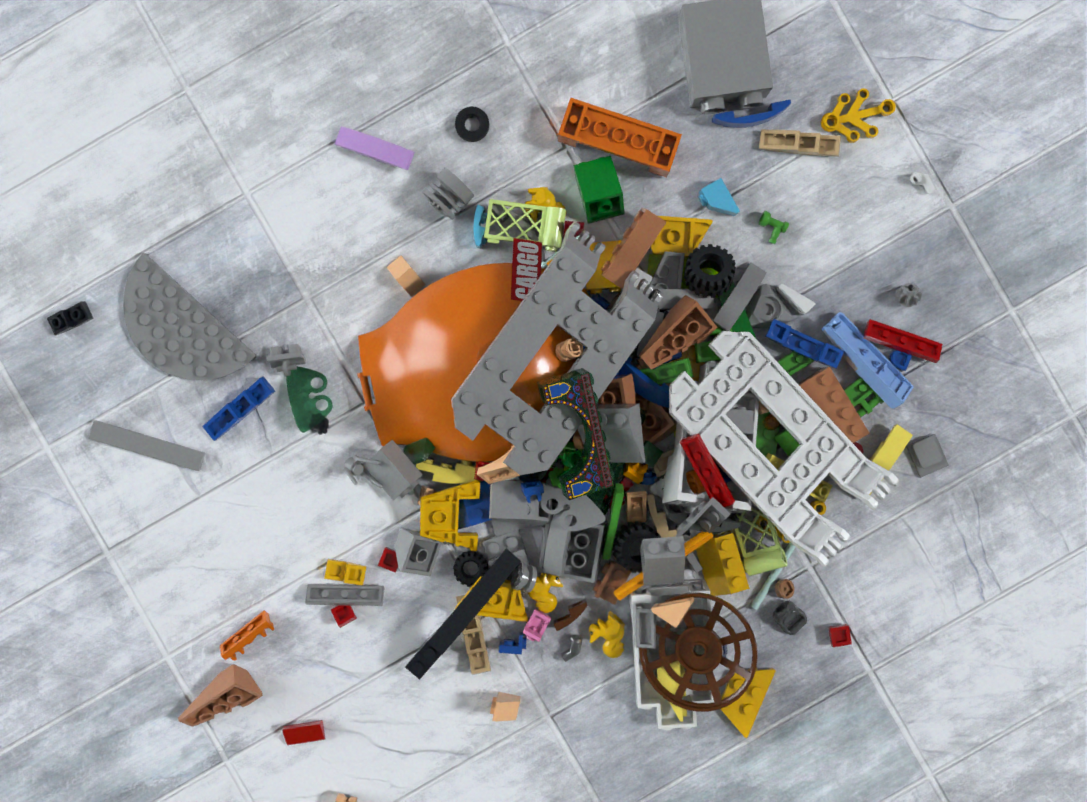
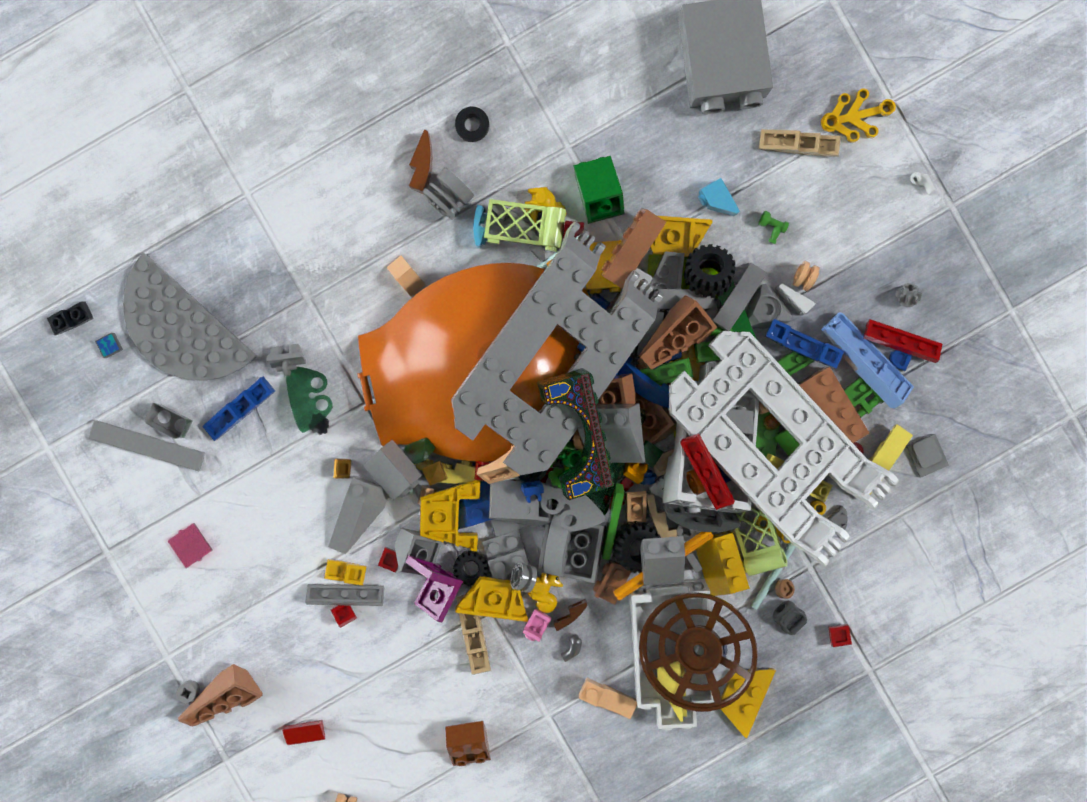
(108, 345): none -> tile
(152, 420): none -> light grey piece
(190, 545): none -> clear pink piece
(192, 689): none -> light grey wheel
(246, 636): orange plate -> none
(342, 468): none -> pearl gold slope
(354, 467): light grey plant -> none
(359, 510): none -> light grey wedge
(374, 148): lavender slope -> none
(422, 163): none -> dark orange slope
(434, 473): none -> pearl gold slope
(437, 581): none -> magenta bracket
(463, 614): black slope -> none
(467, 743): none -> dark orange slope
(505, 707): light nougat slope -> none
(510, 647): blue bracket -> none
(525, 267): sticker -> none
(568, 350): light nougat wheel -> none
(607, 698): none -> light nougat slope
(612, 632): yellow animal -> none
(619, 136): orange plate -> none
(645, 628): light grey tile -> none
(673, 611): light nougat slope -> none
(707, 514): light grey bracket -> none
(728, 119): blue slope -> none
(806, 276): none -> light nougat wheel
(839, 517): none -> light grey tile

